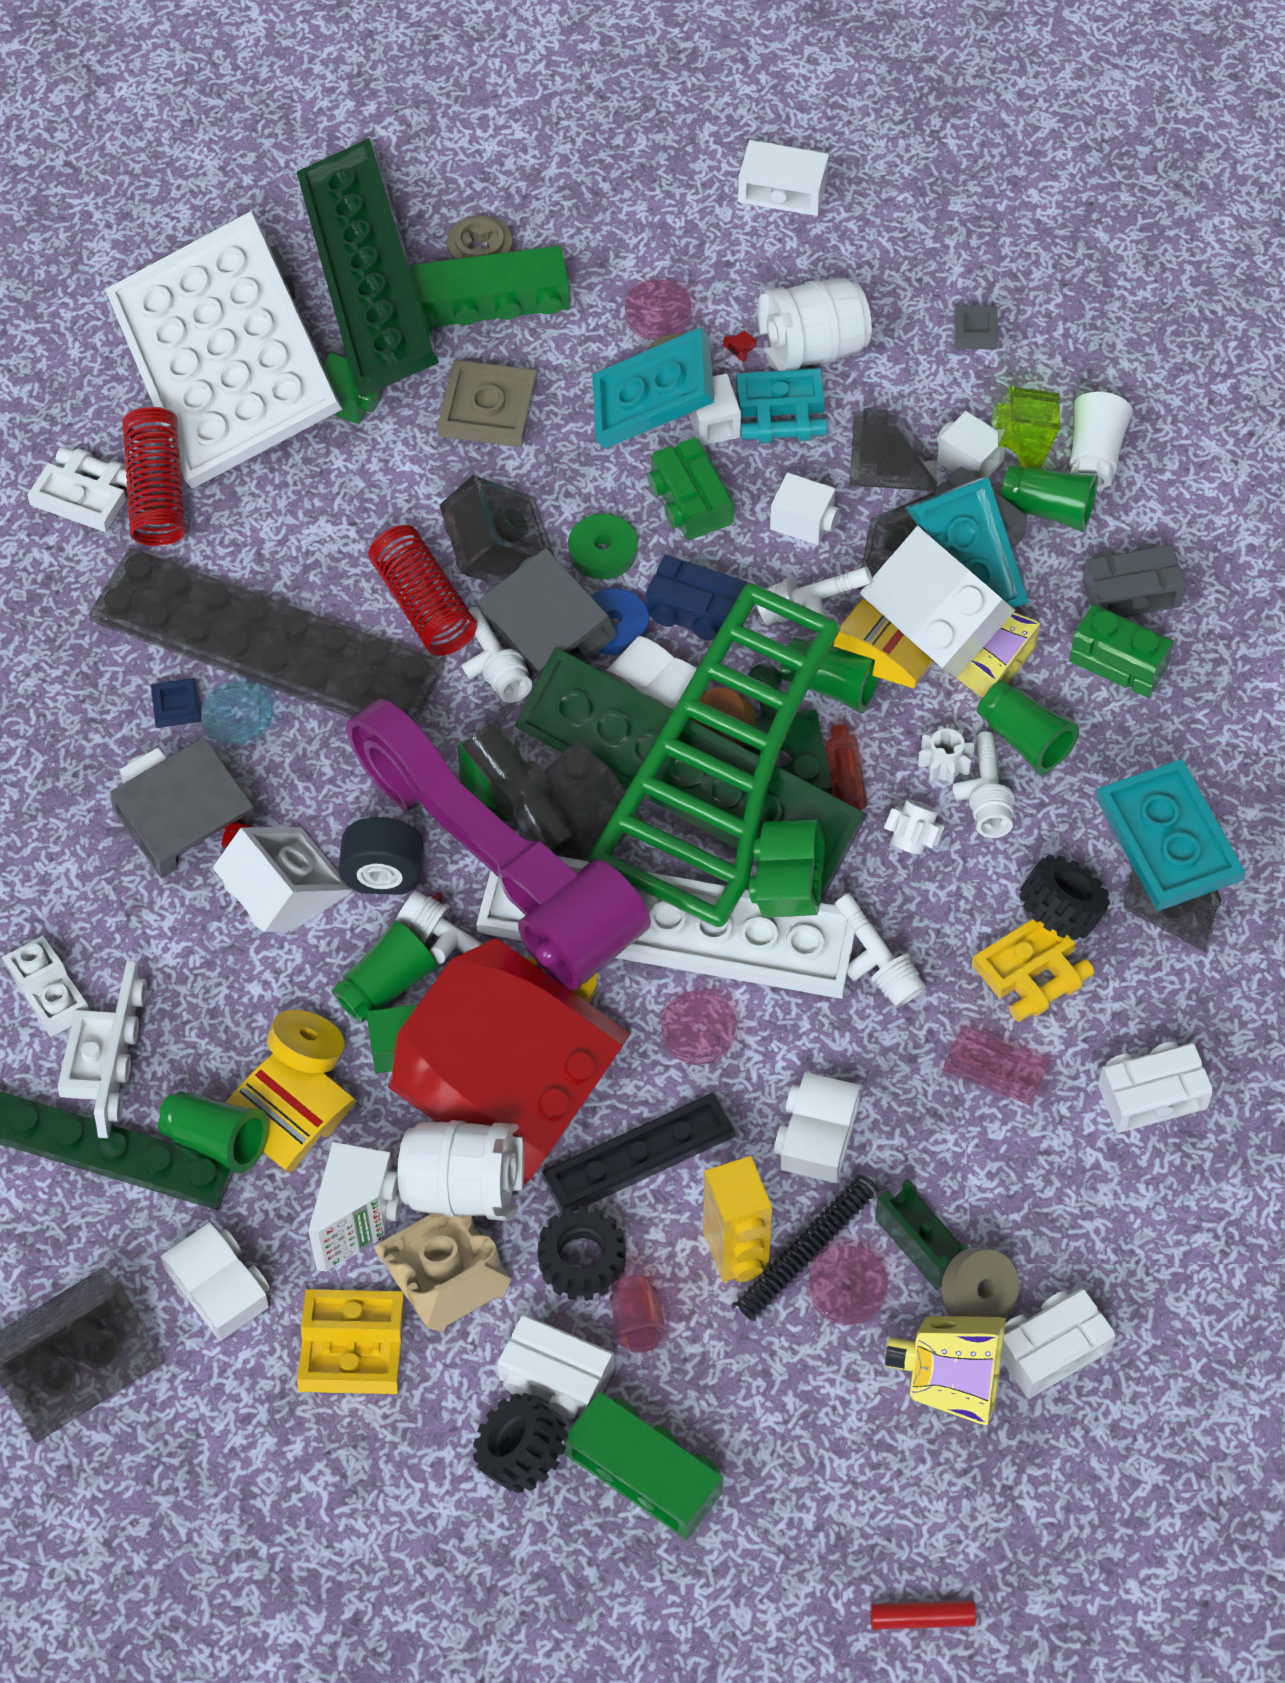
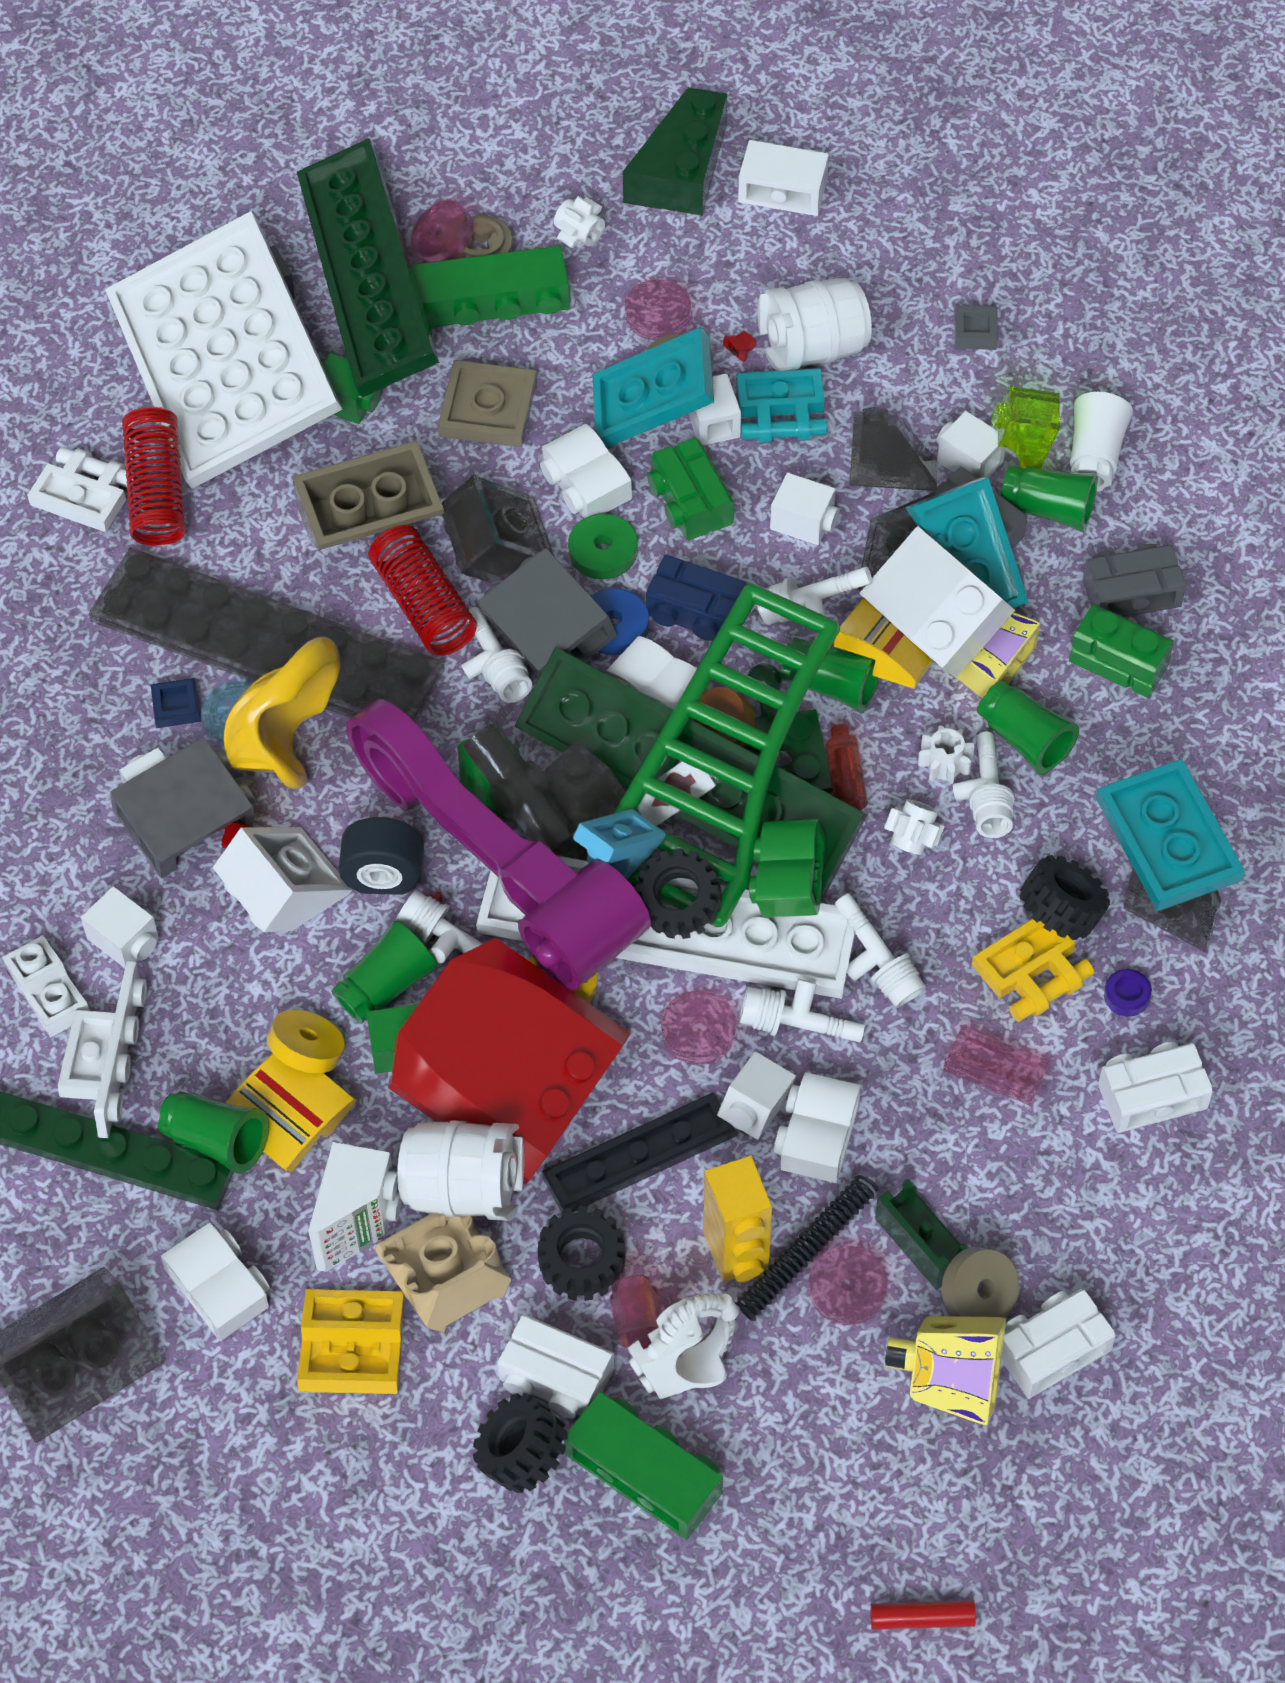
(120, 928): none -> white brick
(268, 713): none -> yellow piece
(366, 495): none -> dark tan slope
(442, 232): none -> clear pink piece
(579, 222): none -> white gear
(586, 472): none -> white brick
(620, 840): none -> medium azure slope
(670, 1362): none -> white piece
(672, 867): none -> black tyre
(680, 155): none -> dark green wedge
(682, 777): none -> clear sticker
(756, 1095): none -> white brick
(766, 1010): none -> white piece
(1127, 992): none -> dark purple tile

